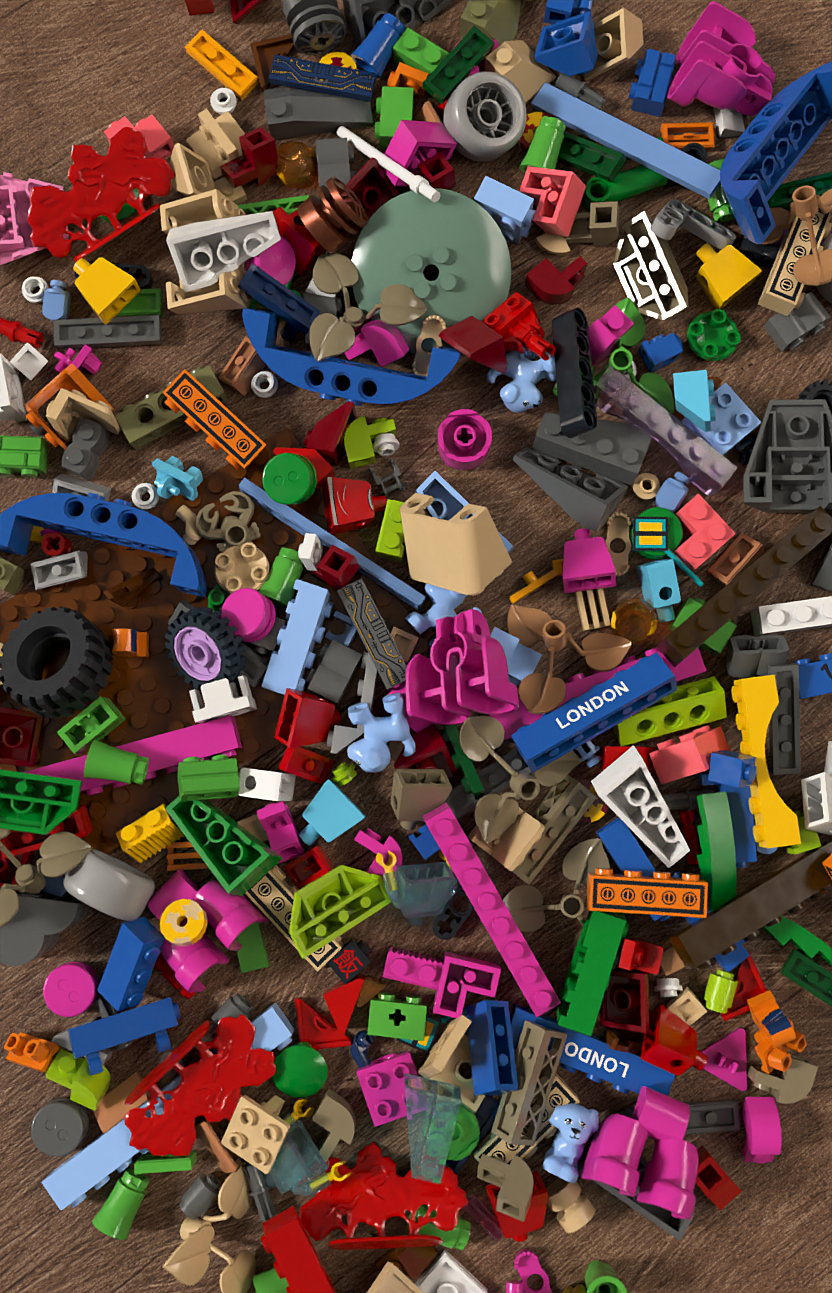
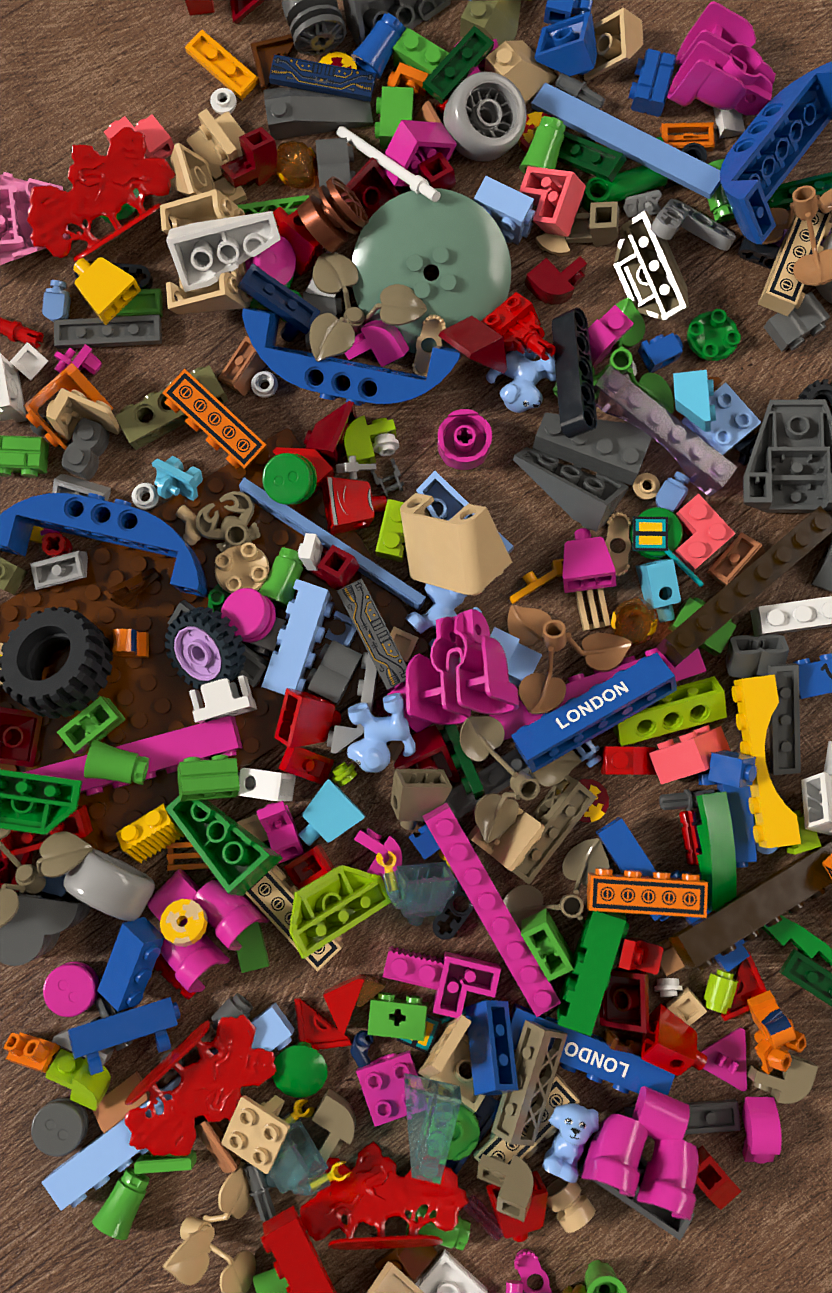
(28, 287): white plate -> none
(200, 1196): dark grey brick -> none
(351, 959): black brick -> none
(353, 467): none -> light grey piece
(547, 945): none -> bright green brick
(637, 801): white wedge -> none
(643, 202): none -> light grey piece
(725, 274): yellow torso -> none

